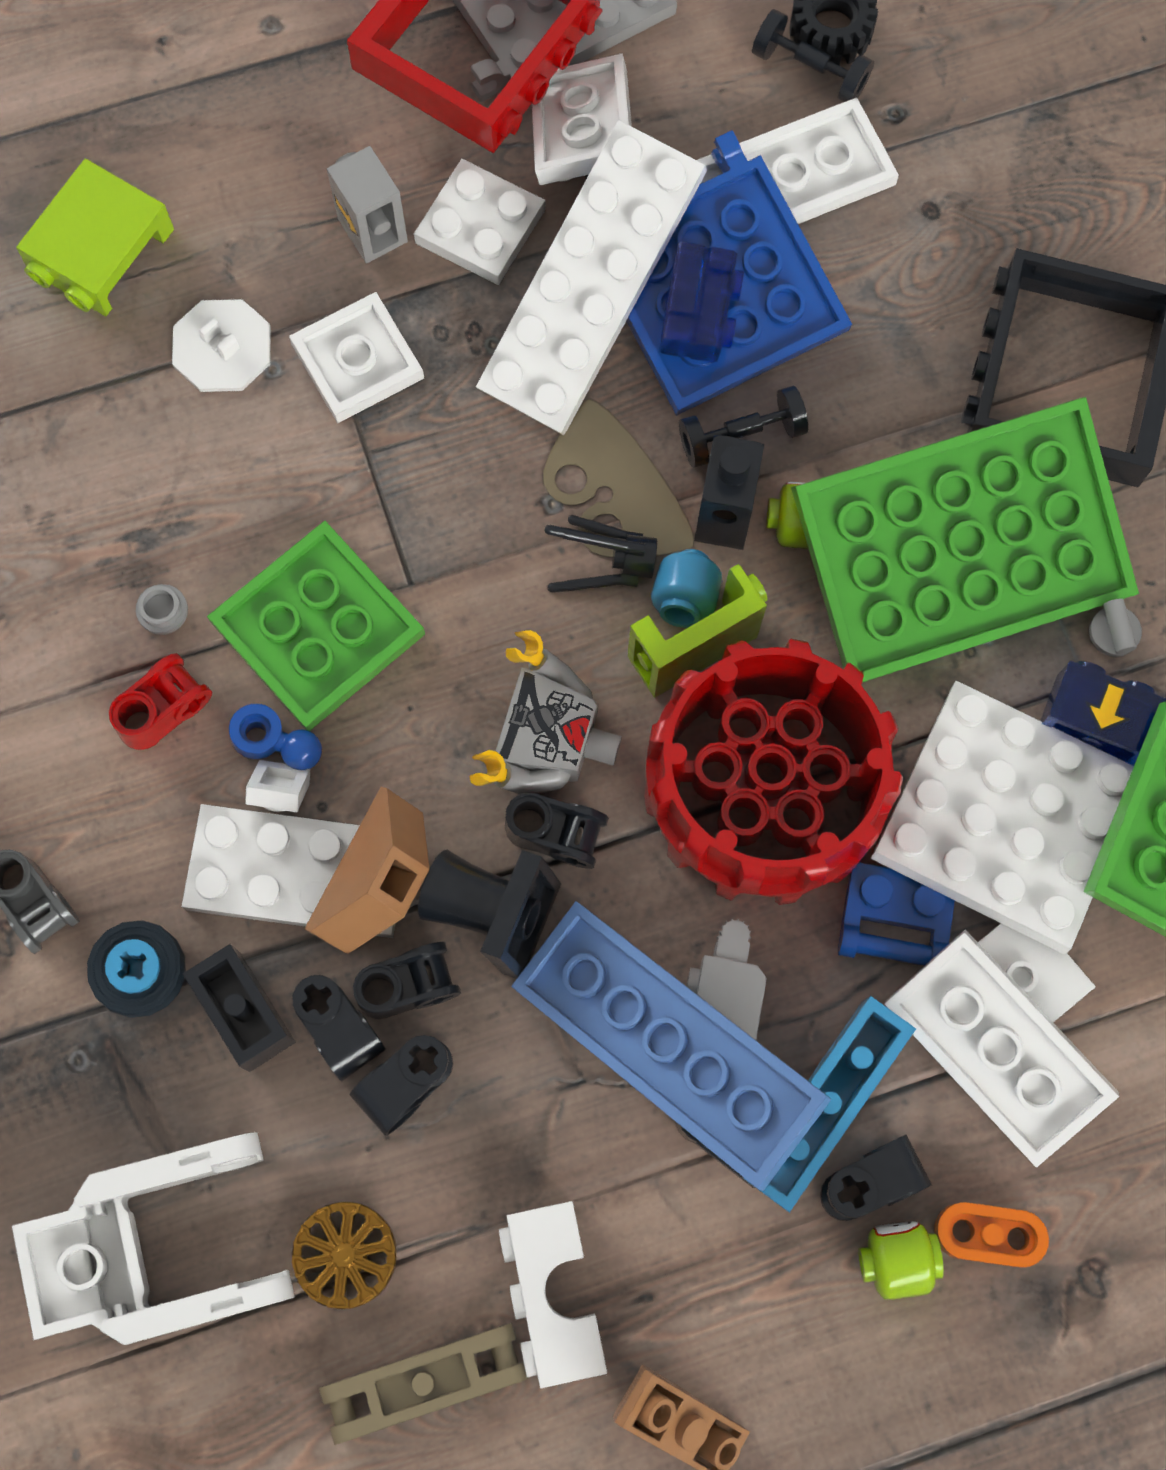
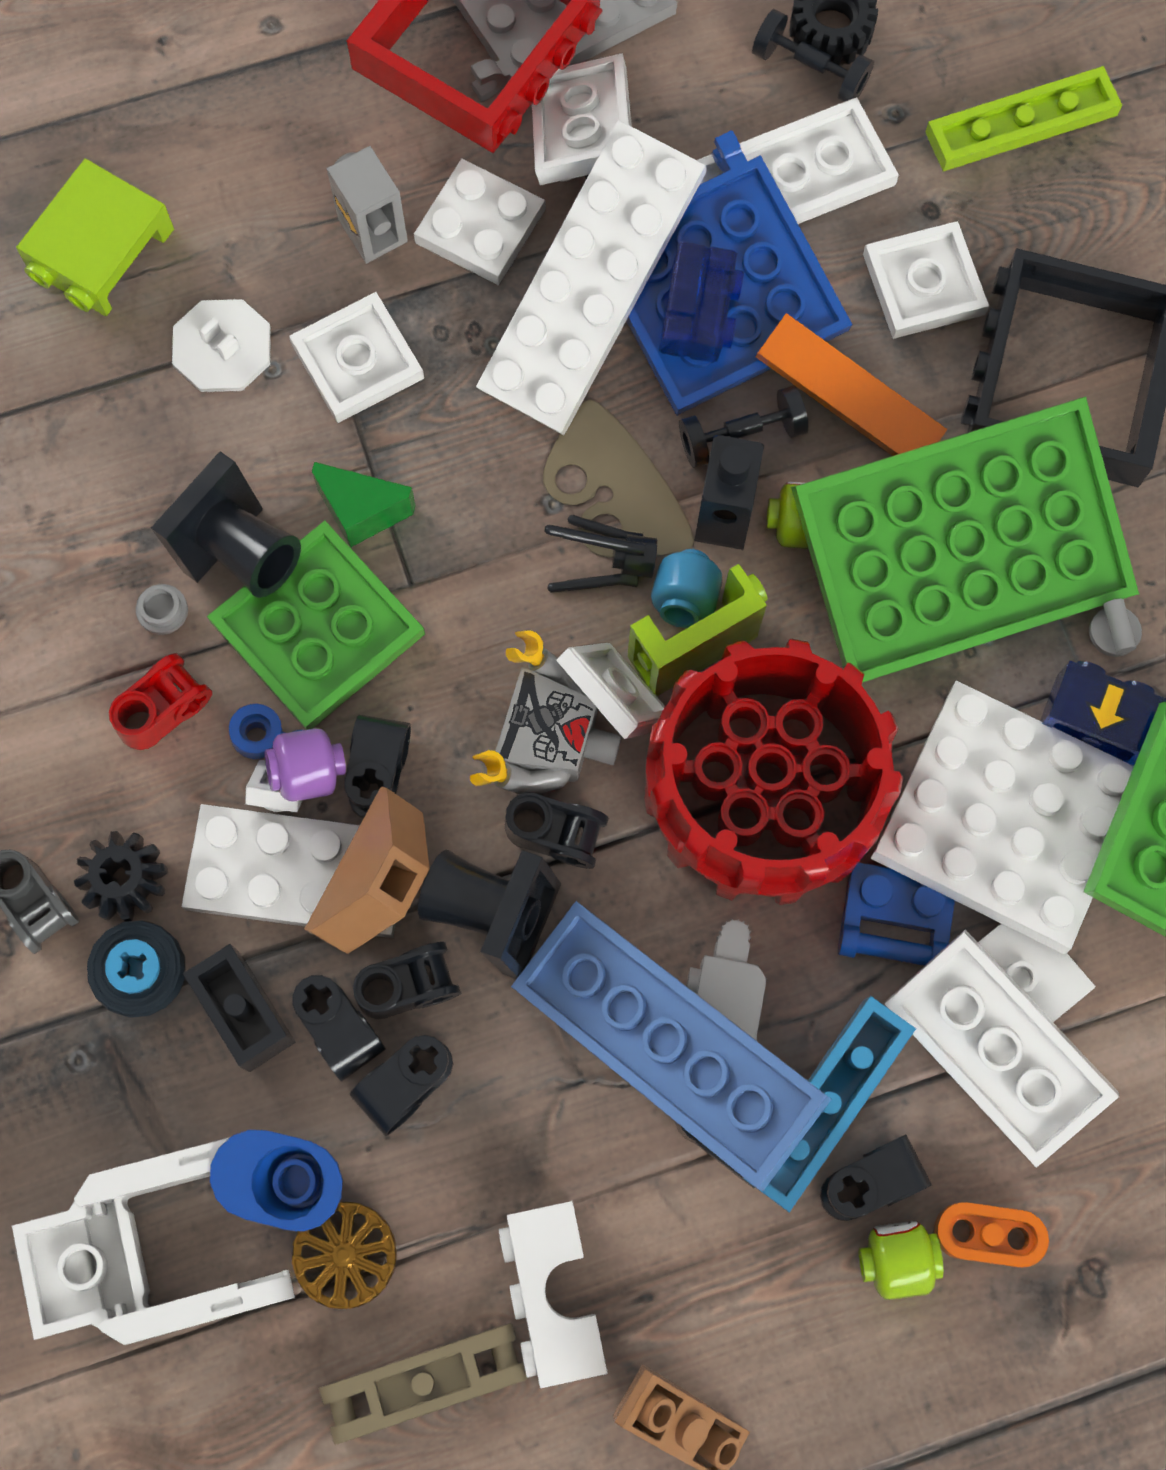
(103, 886): none -> black gear
(220, 523): none -> black plant
(276, 1180): none -> blue piece
(304, 764): none -> medium lavender head
(362, 502): none -> green slope
(376, 756): none -> black piece
(613, 688): none -> white plate
(847, 389): none -> orange tile
(925, 280): none -> white plate
(1023, 118): none -> lime plate

